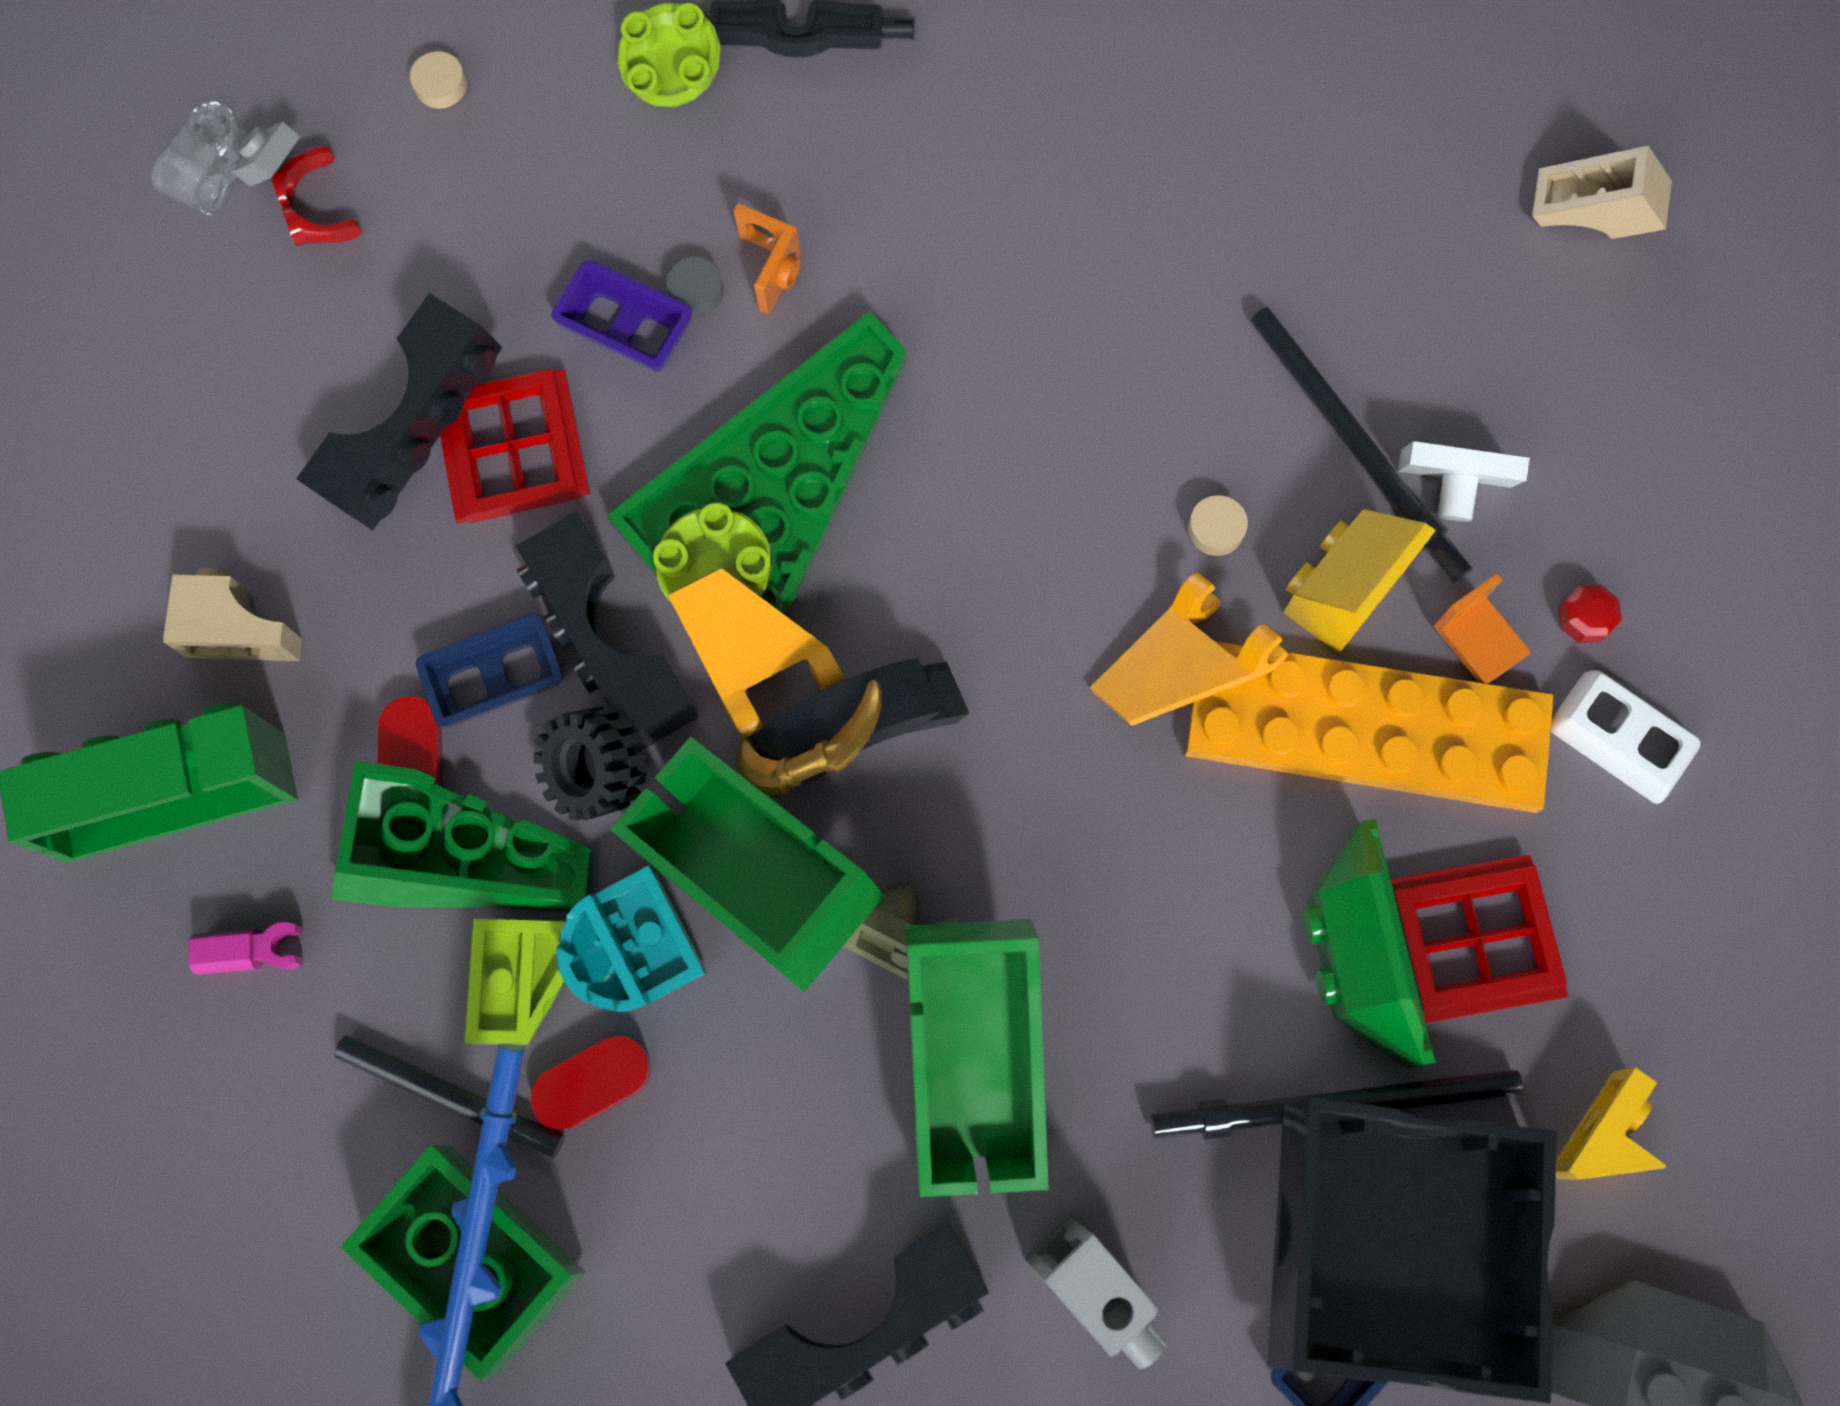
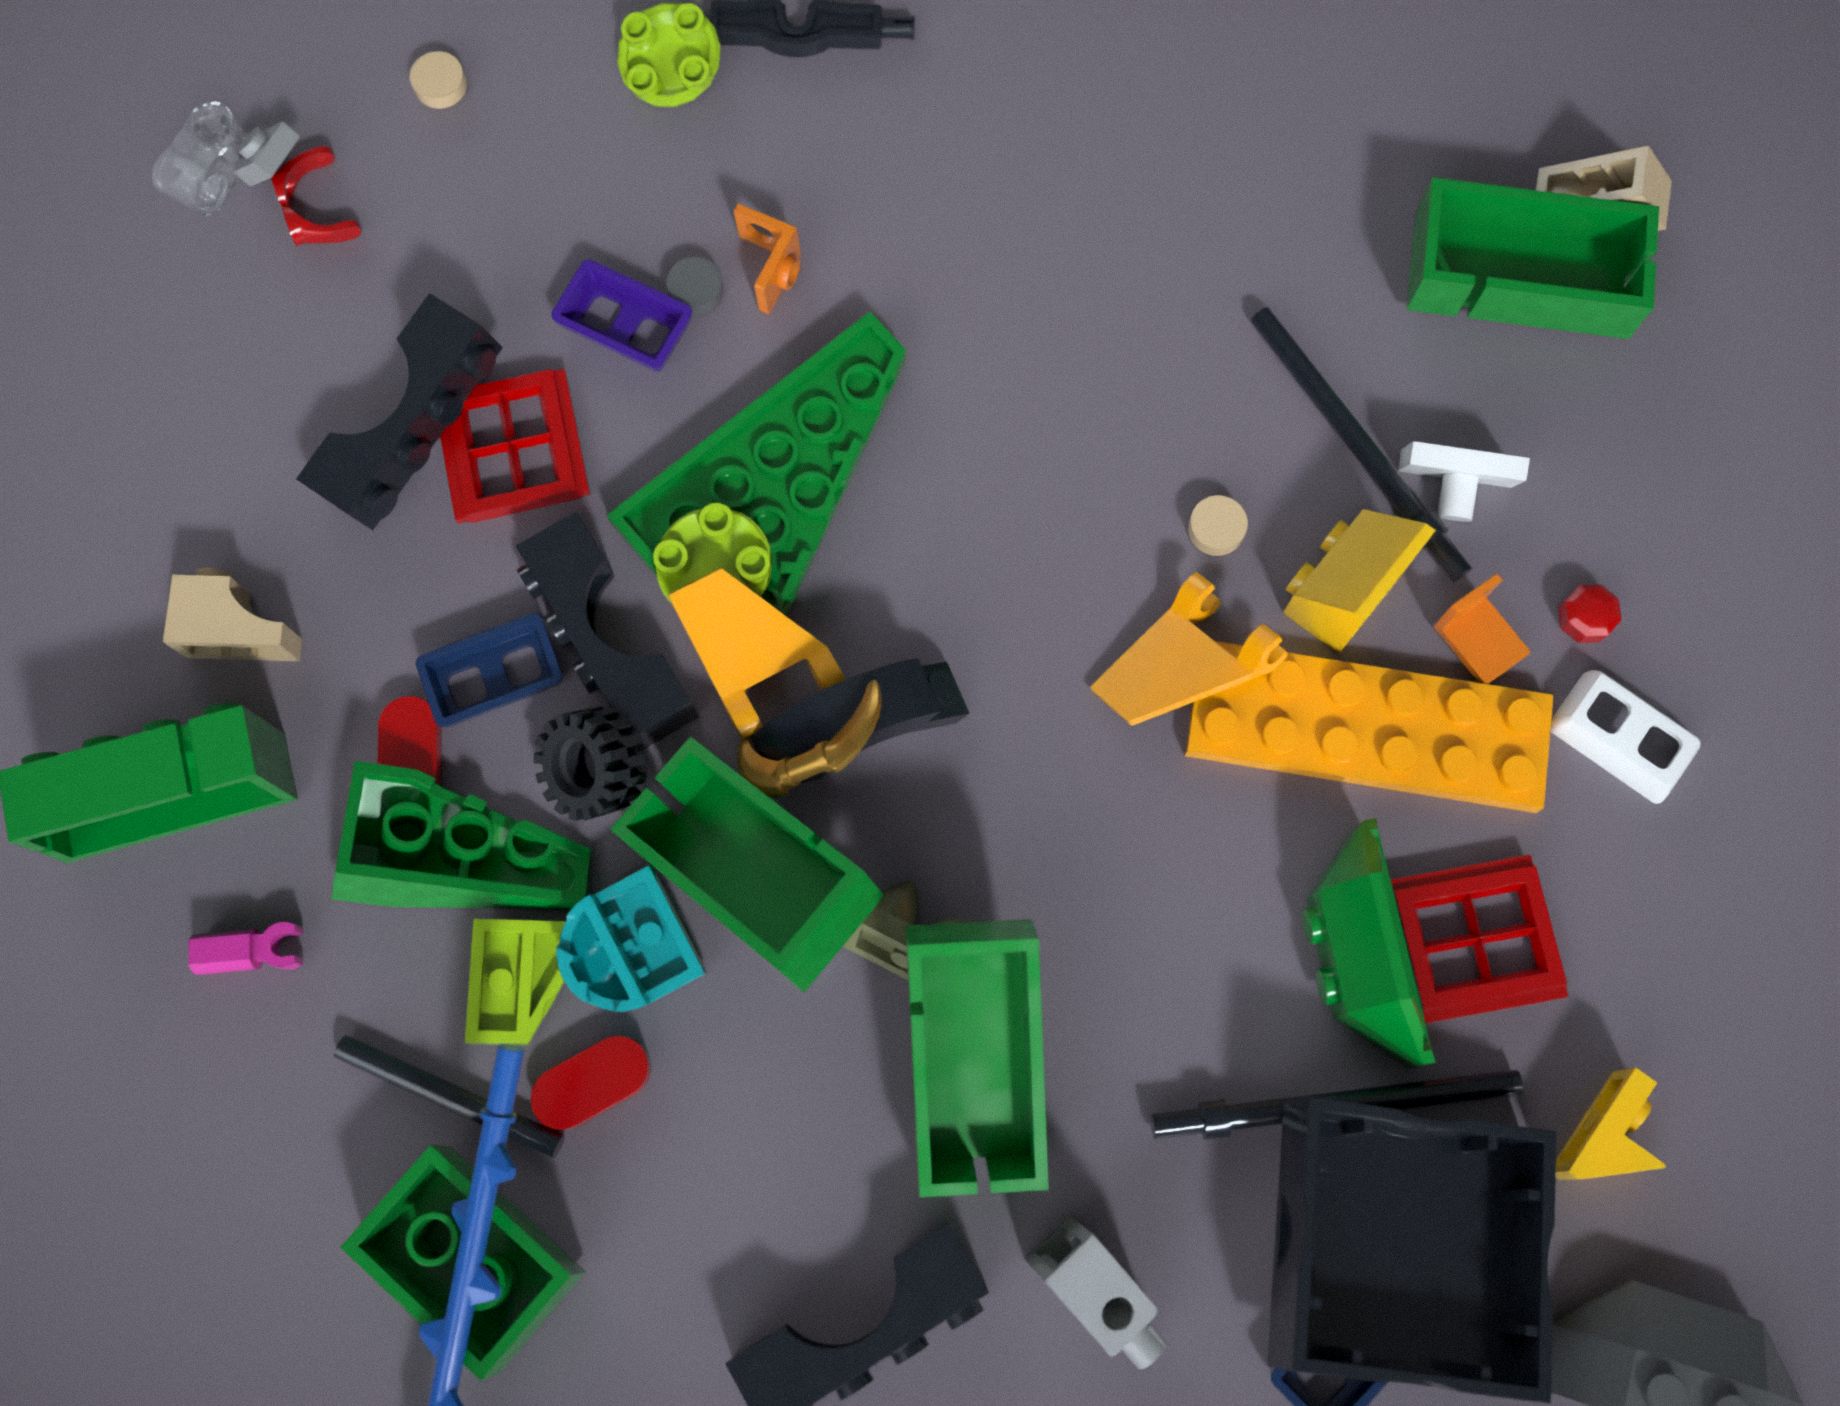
(1533, 258): none -> green piece

